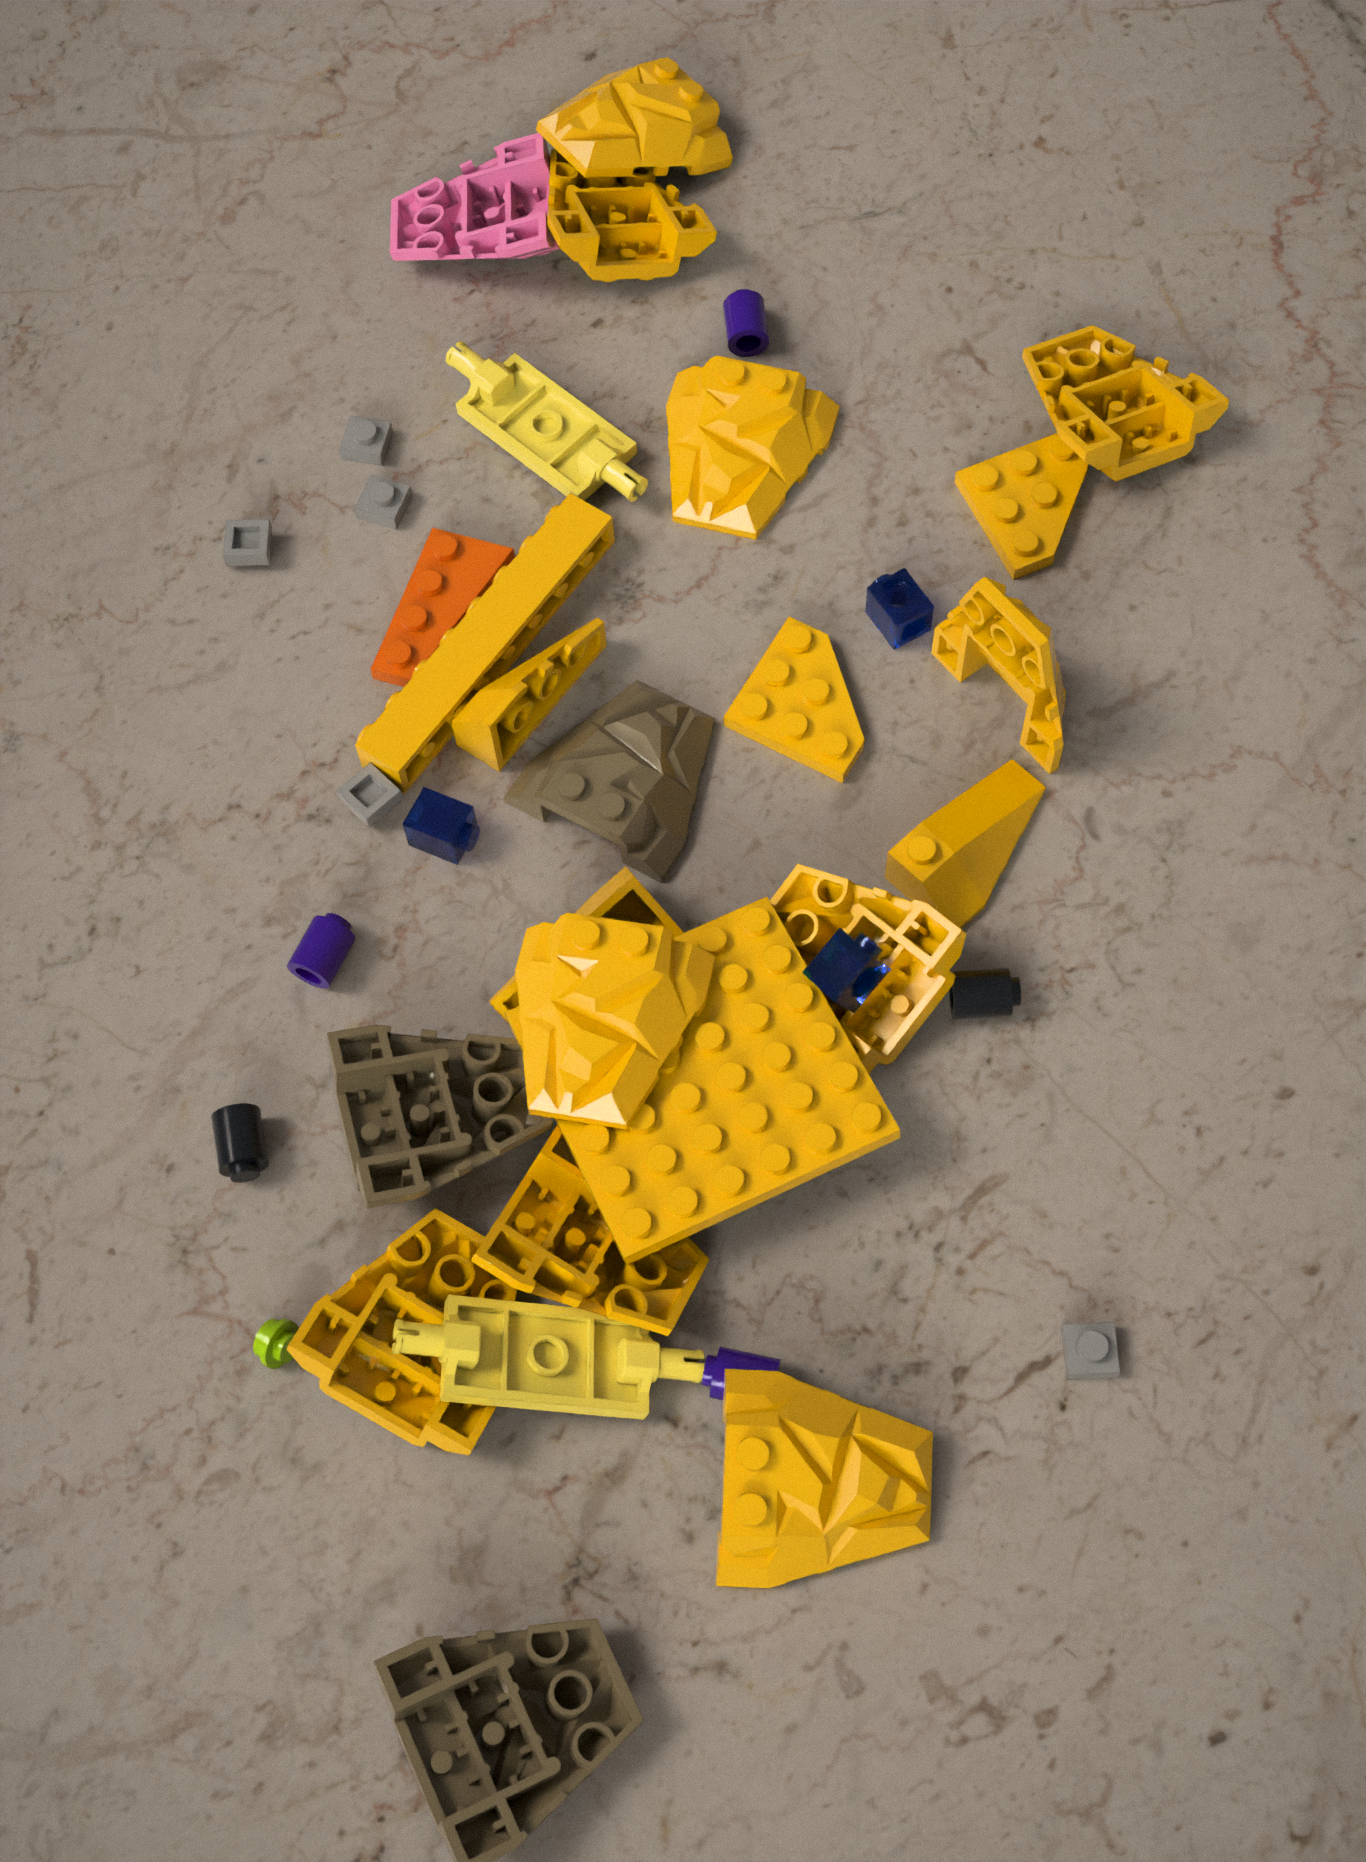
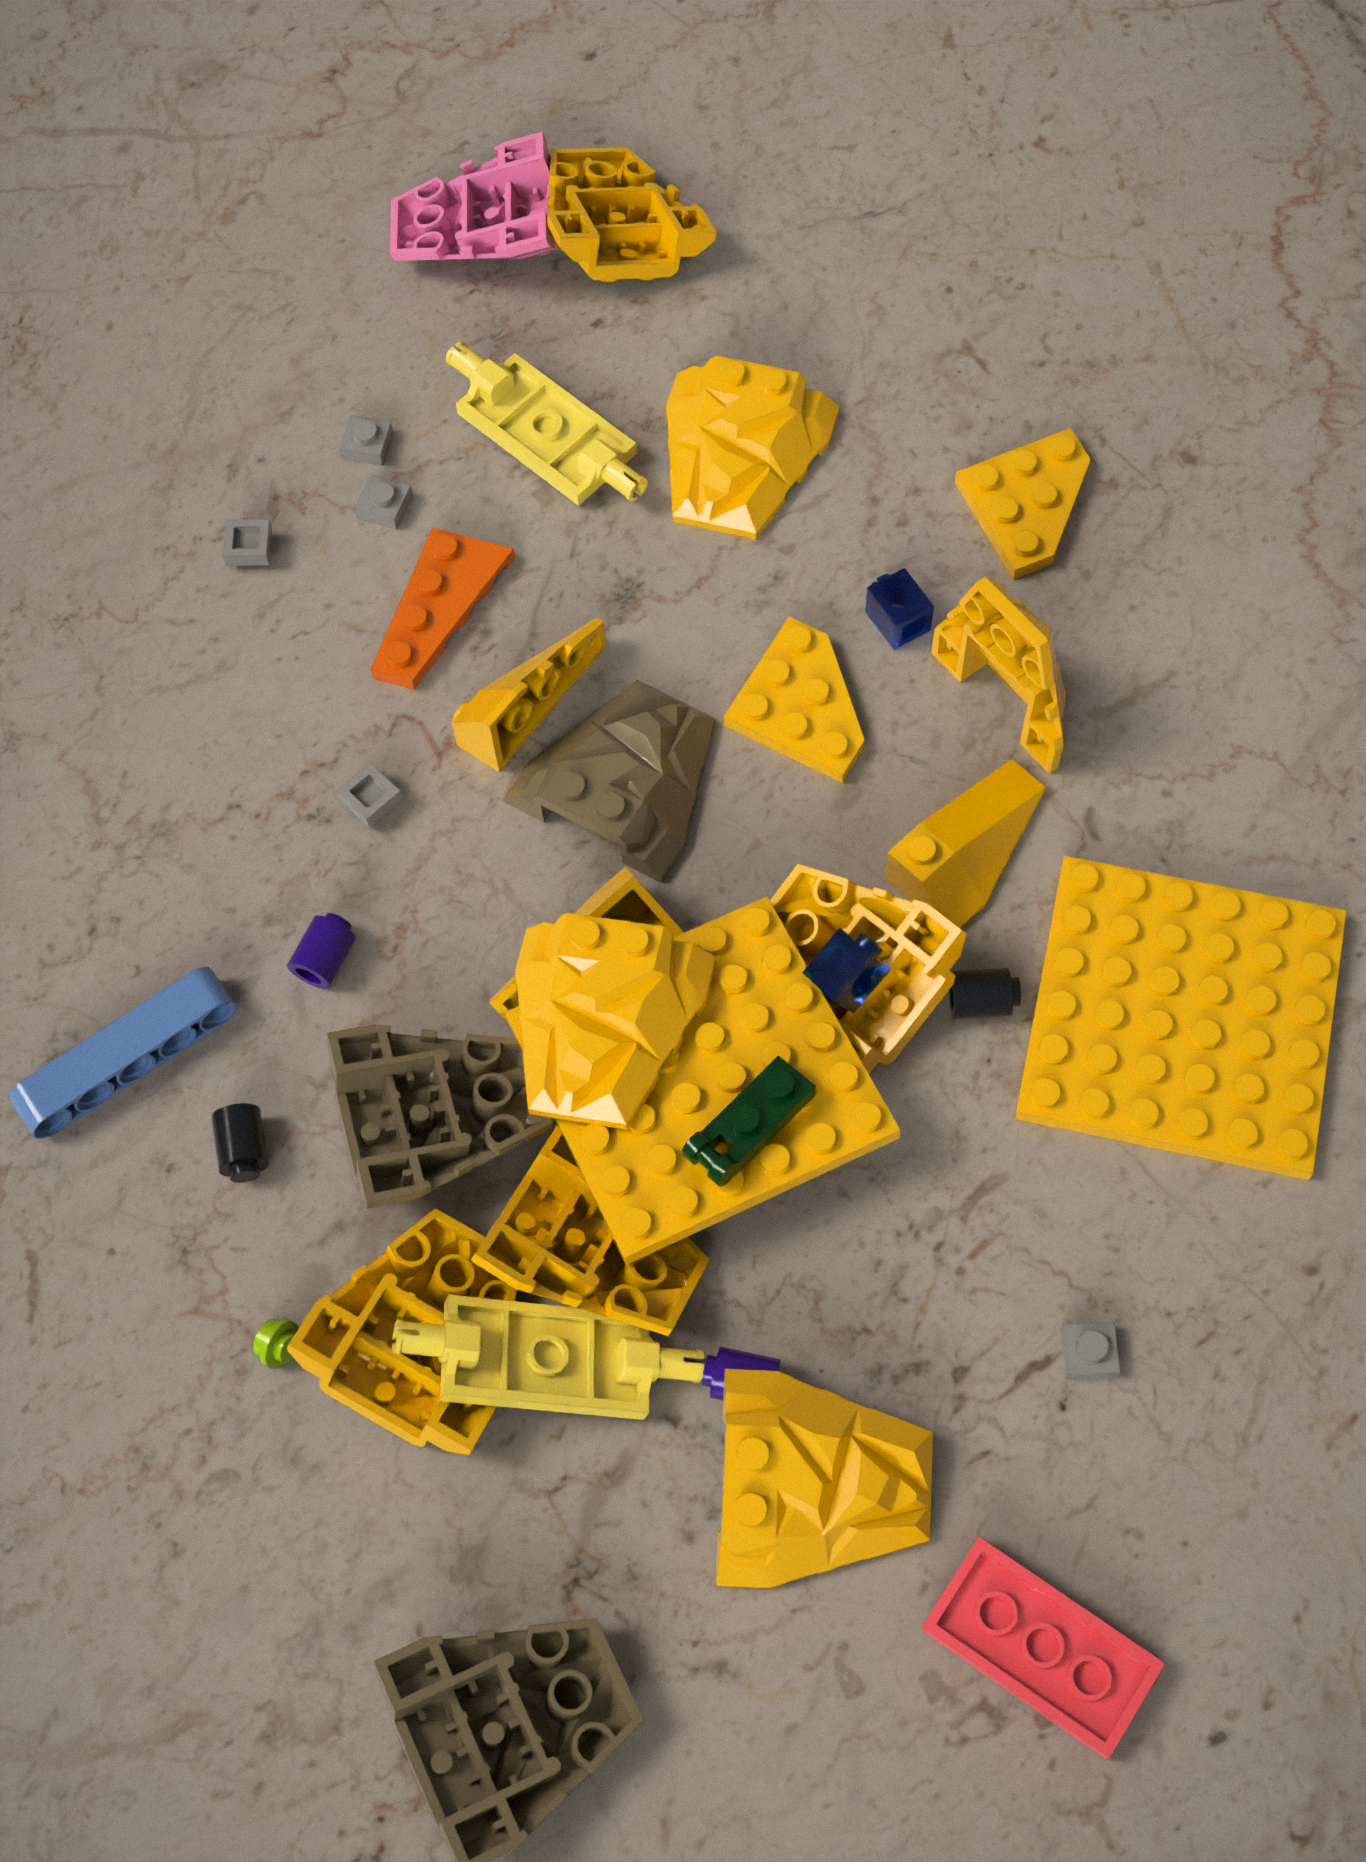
(122, 1052): none -> medium blue beam
(441, 826): clear blue brick -> none
(486, 640): yellow brick -> none
(639, 120): yellow wedge -> none
(745, 323): dark purple brick -> none
(750, 1121): none -> dark green plate
(1043, 1648): none -> coral plate
(1117, 406): yellow wedge -> none
(1184, 1017): none -> yellow plate

